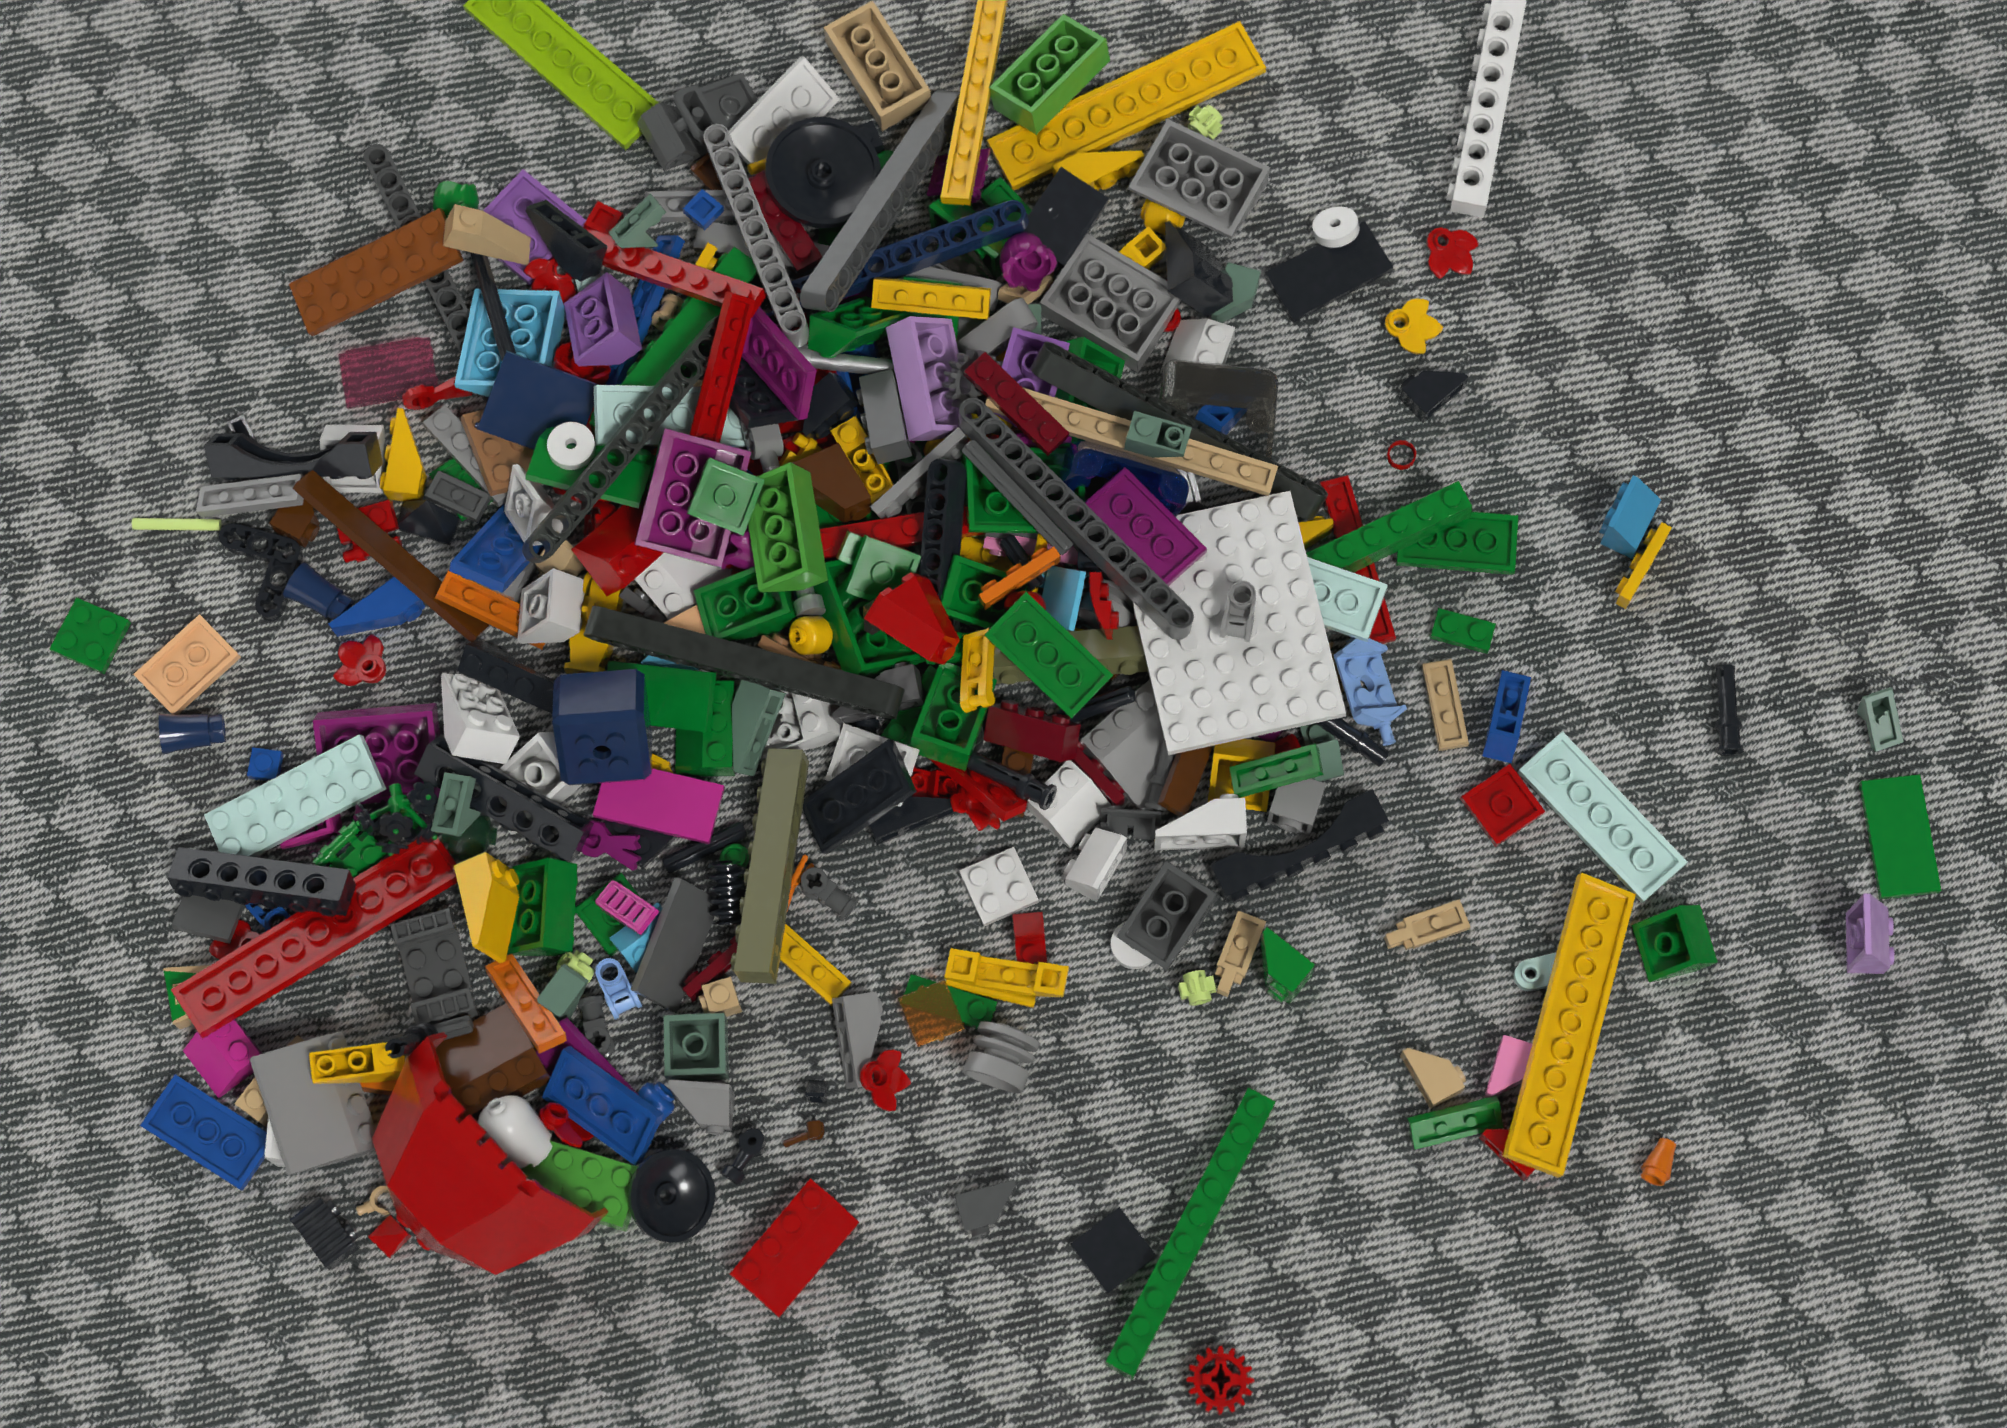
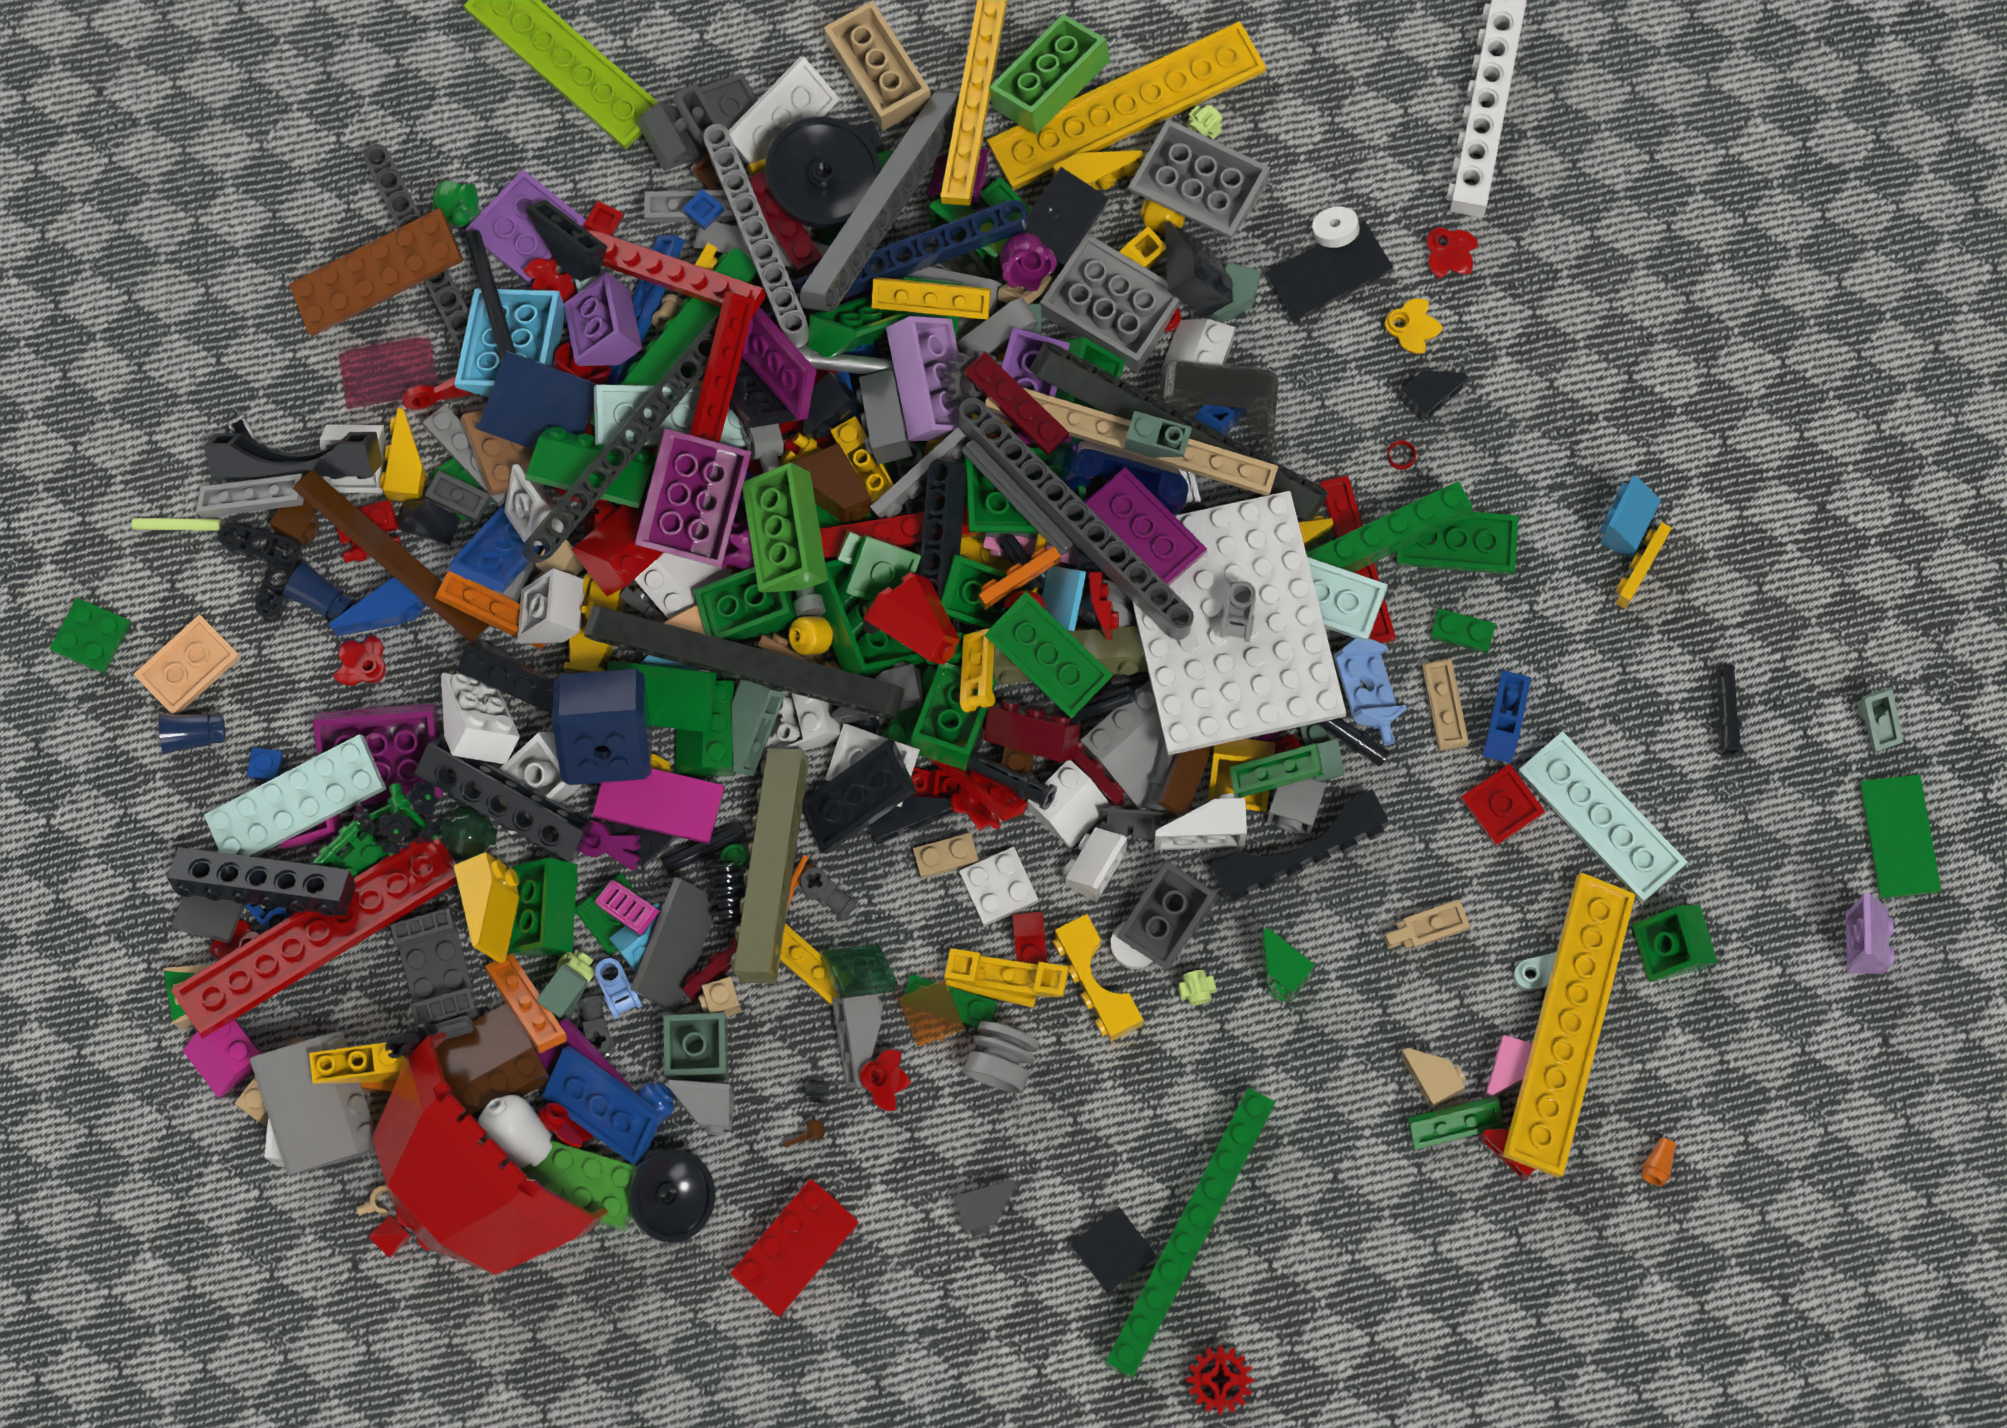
(207, 1132): blue plate -> none
(325, 1232): black brick -> none
(453, 805): sand green slope -> none
(485, 235): tan slope -> none
(571, 458): white piece -> none
(633, 228): sand green slope -> none
(725, 496): green plate -> none
(751, 1145): black leg -> none
(859, 971): none -> clear green plate
(945, 855): none -> tan plate
(1115, 1011): none -> yellow arch
(1238, 951): tan hinge -> none

